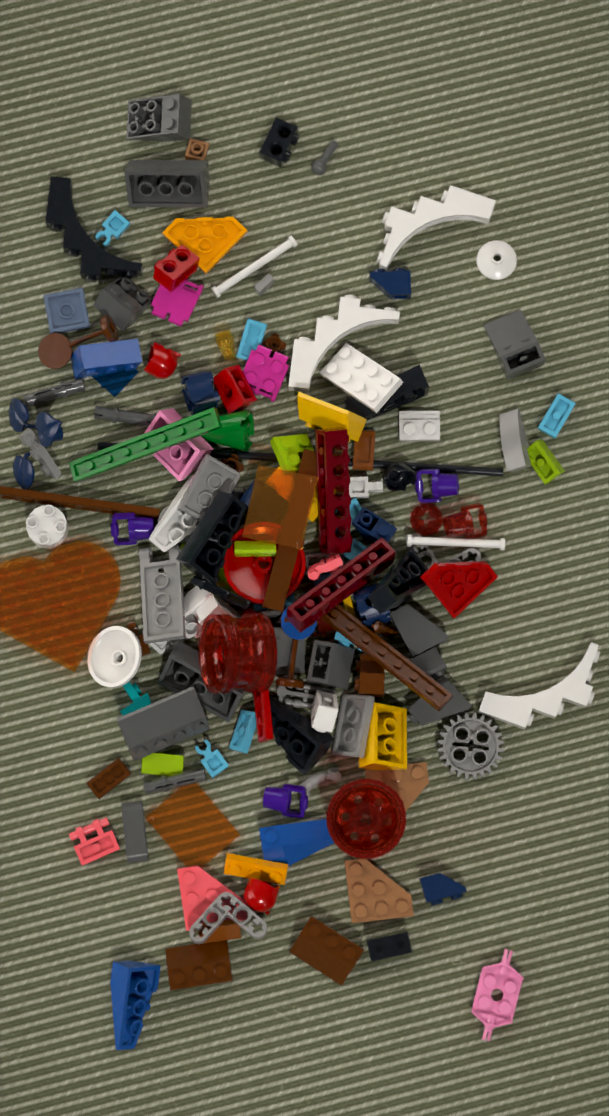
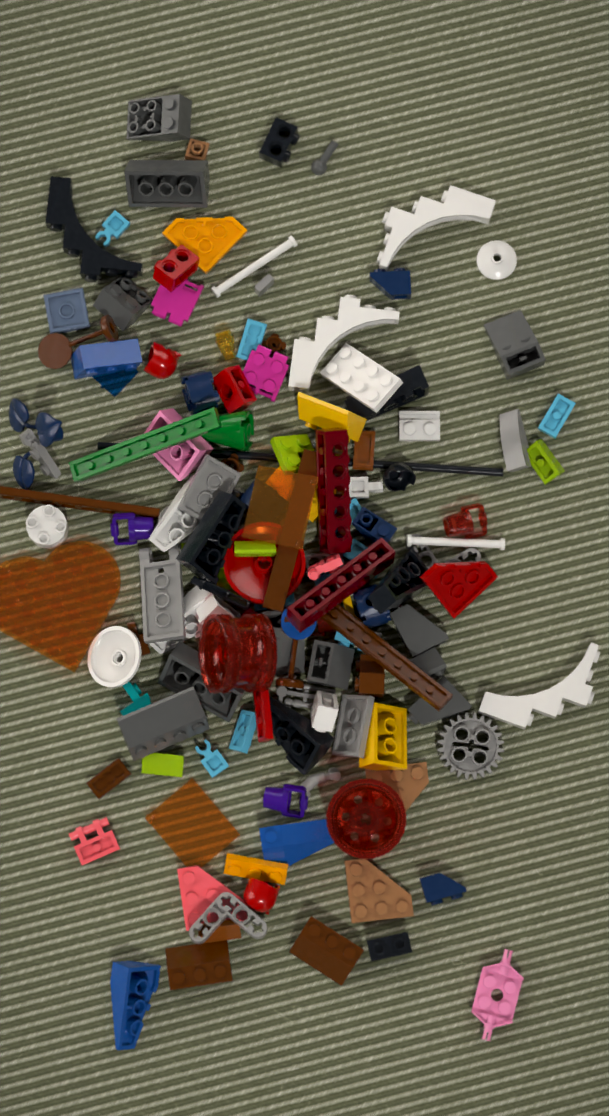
(58, 391): dark grey pin -> none
(123, 416): dark grey pin -> none
(134, 832): dark grey beam -> none
(166, 783): dark grey pin -> none
(384, 630): reddish brown axle -> none
(418, 524): clear red gear -> none
(442, 485): dark purple piece -> none

